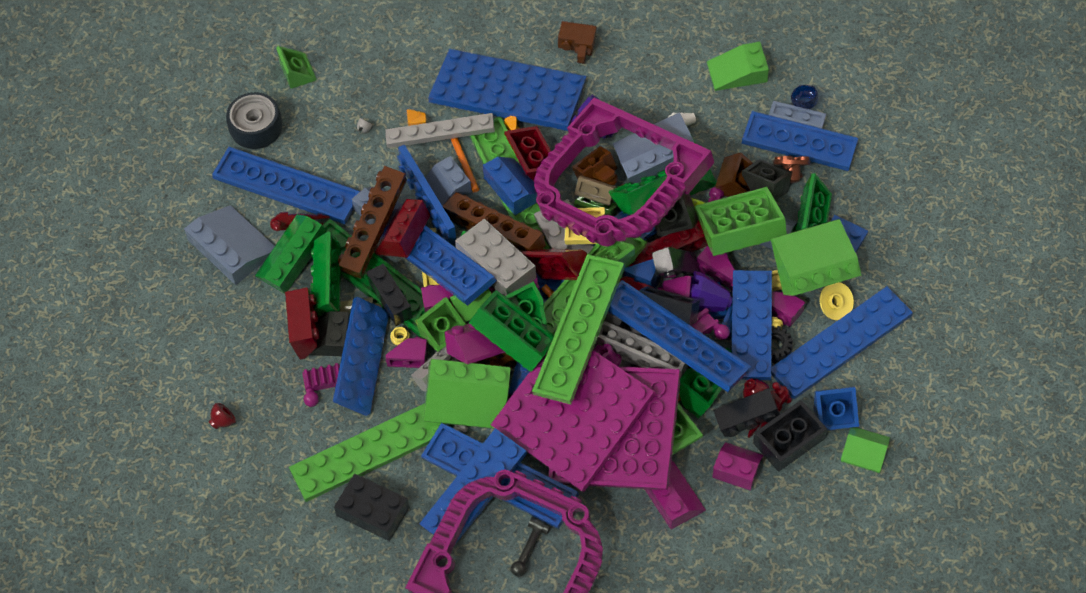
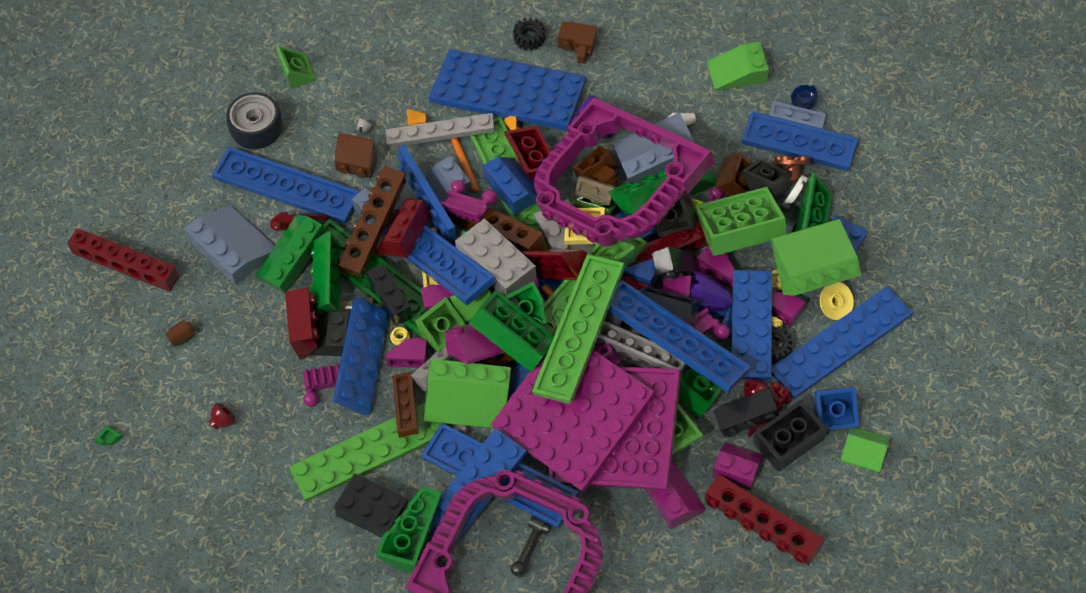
(108, 436): none -> green tile
(123, 259): none -> dark red brick
(180, 332): none -> reddish brown brick
(355, 155): none -> reddish brown slope
(405, 405): none -> reddish brown plate
(411, 531): none -> green wedge
(466, 205): none -> magenta gear
(529, 42): none -> black tyre
(723, 488): none -> dark red brick
(794, 192): none -> white tile

